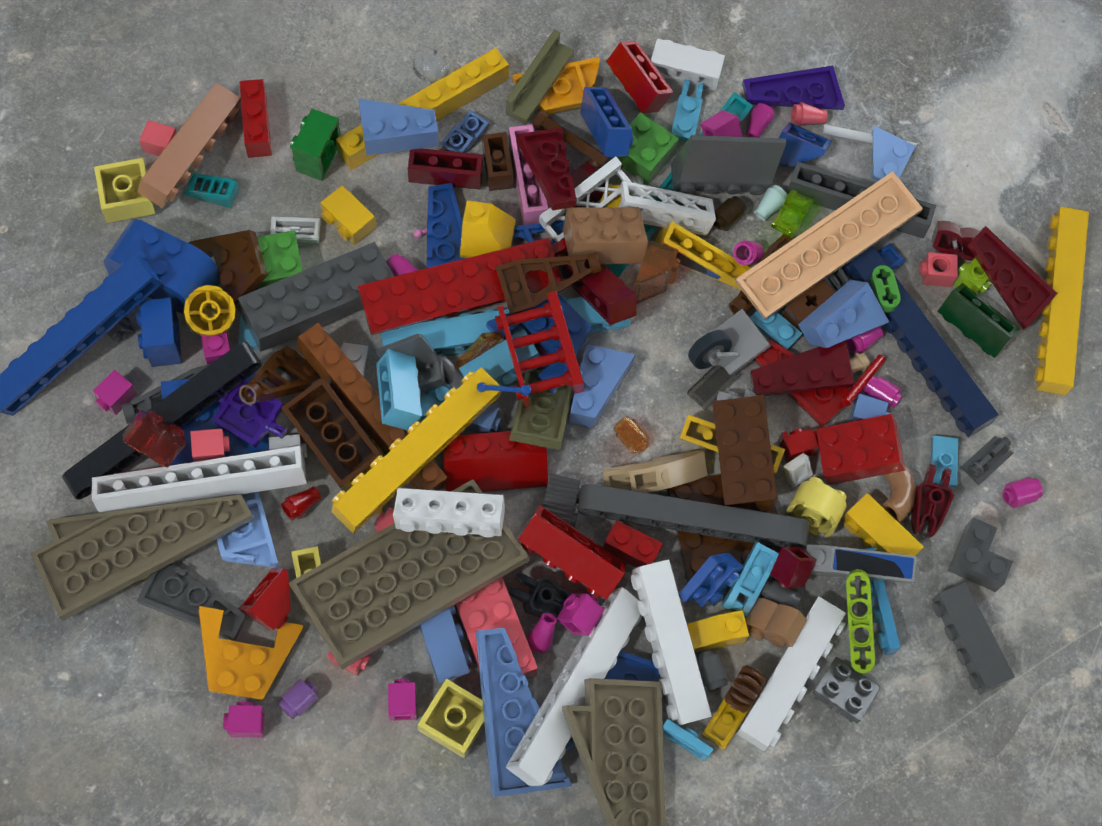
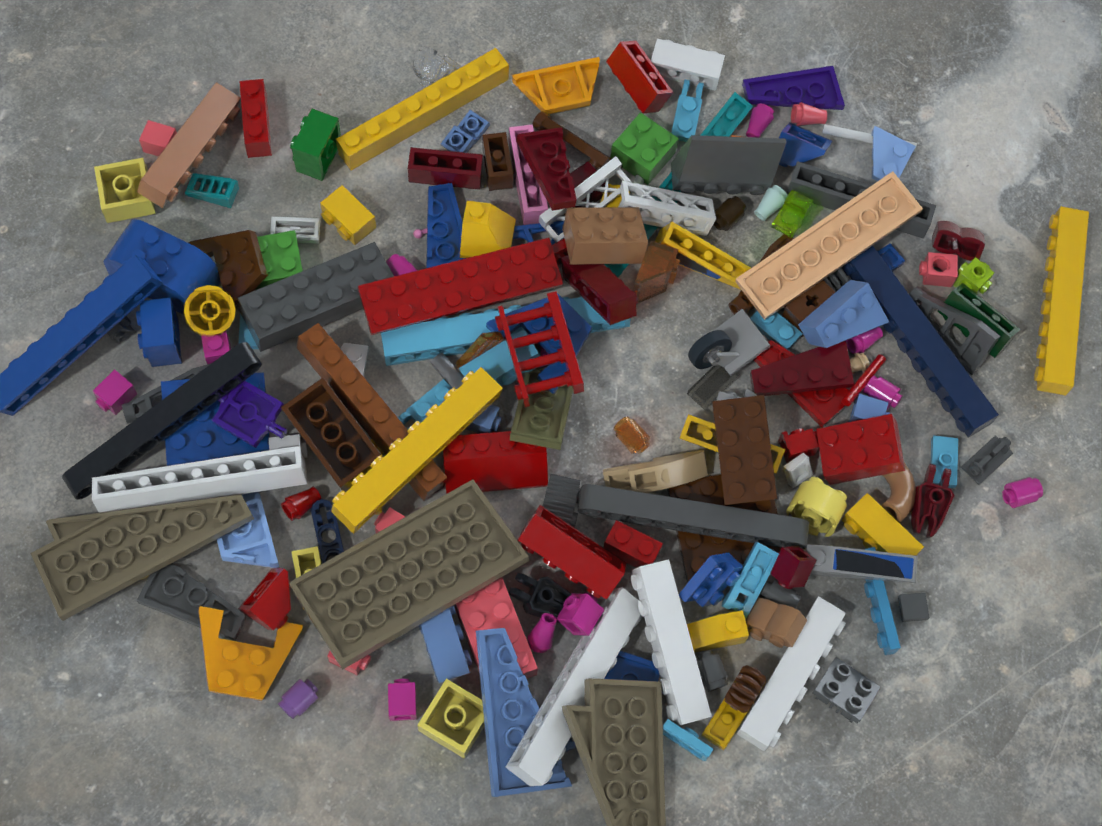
(154, 438): clear red brick -> none
(209, 444): coral brick -> none
(244, 720): dark pink brick -> none
(289, 362): reddish brown plate -> none
(335, 546): none -> dark blue beam
(396, 127): medium blue wedge -> none
(398, 390): medium azure brick -> none
(427, 361): dark grey bracket -> none
(449, 512): white brick -> none
(515, 287): reddish brown plate -> none
(525, 390): blue hinge -> none
(538, 79): olive fence -> none
(602, 376): medium blue wedge -> none
(606, 122): blue brick -> none
(722, 125): dark pink brick -> none
(748, 252): dark pink brick -> none
(857, 621): lime beam -> none
(890, 286): bright green beam -> none
(913, 607): none -> dark grey tile
(972, 638): dark grey brick -> none
(975, 561): dark grey brick -> none
(977, 344): none -> dark grey plate
(1014, 280): dark red wing -> none

